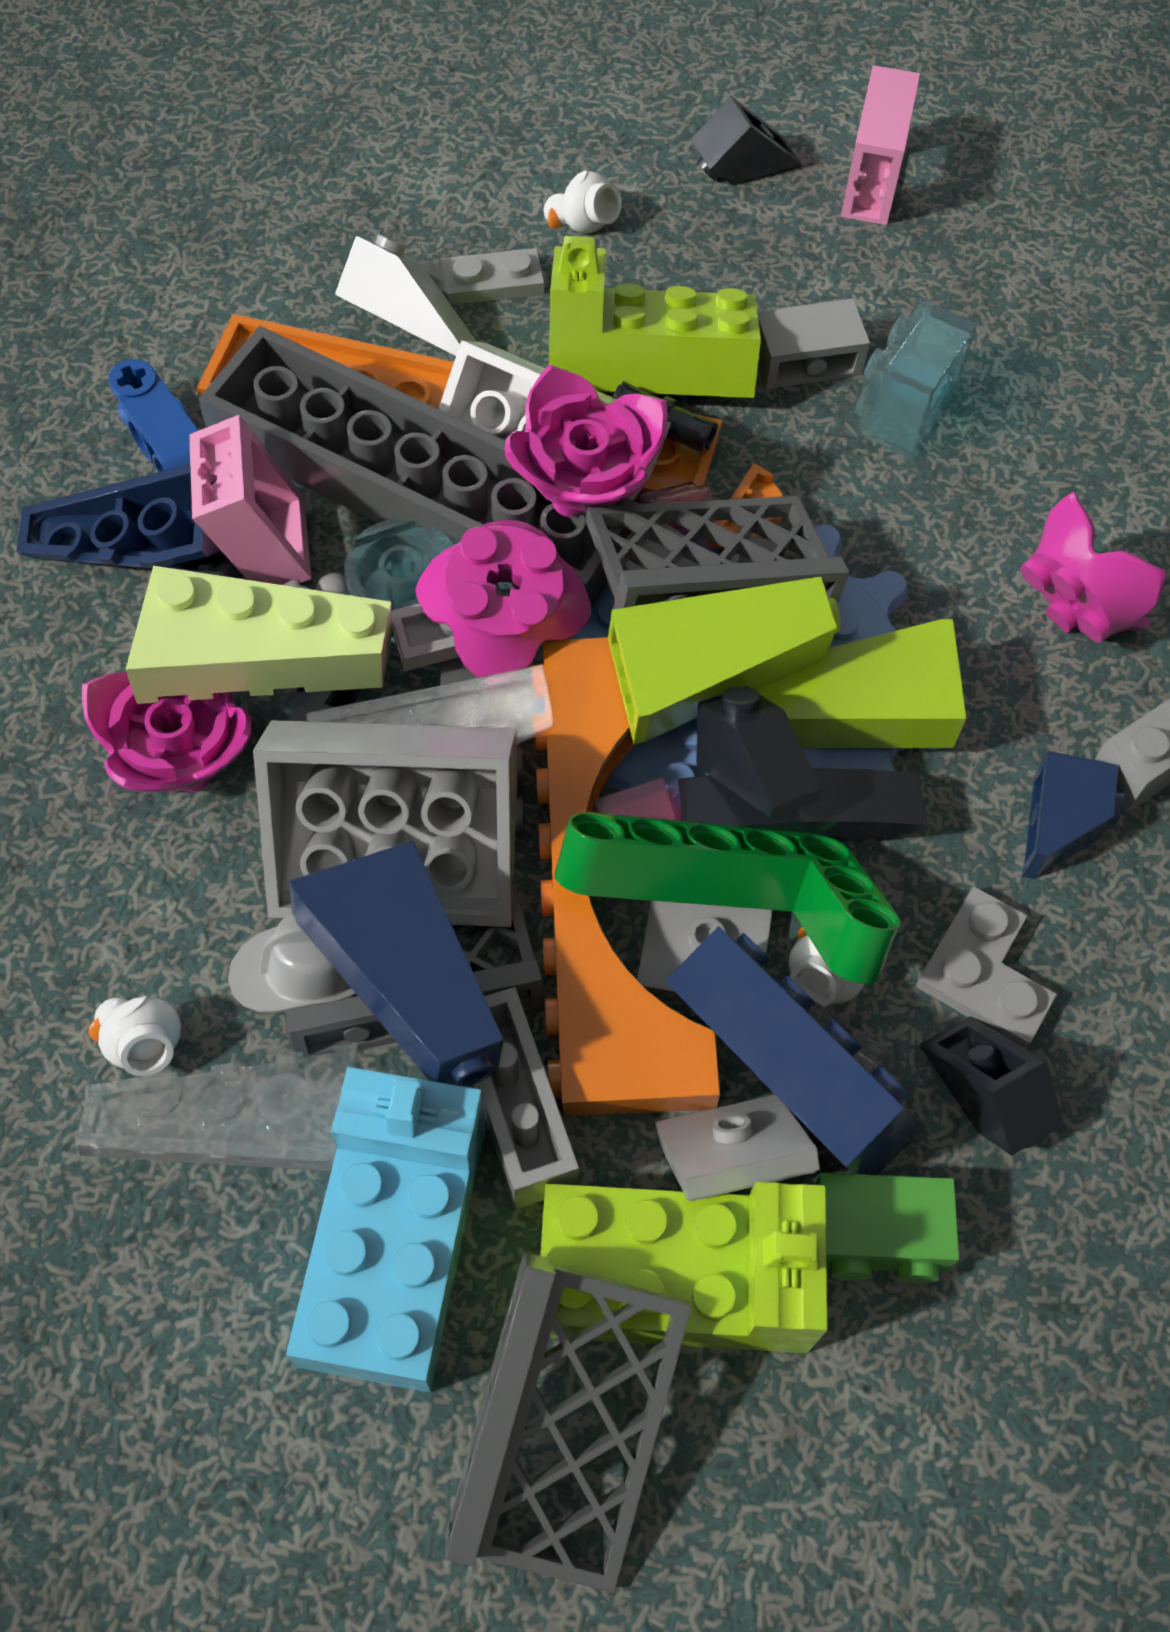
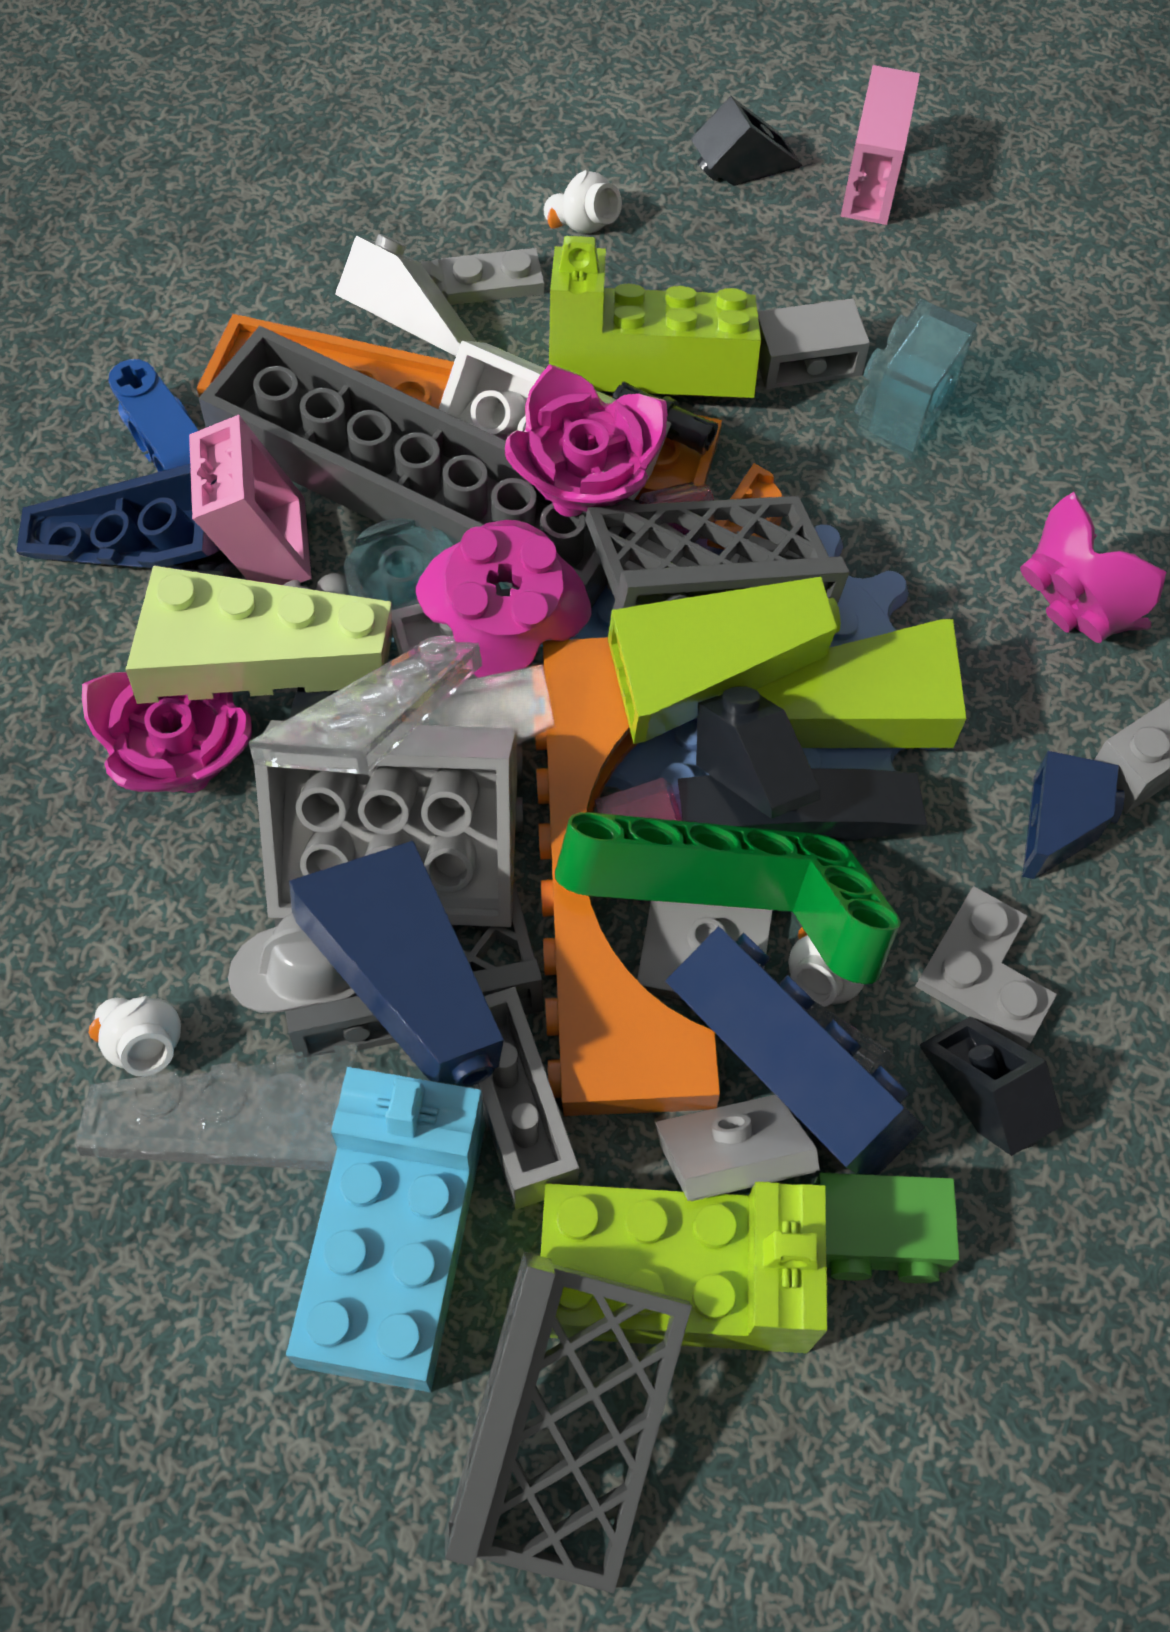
(371, 715): none -> clear wing

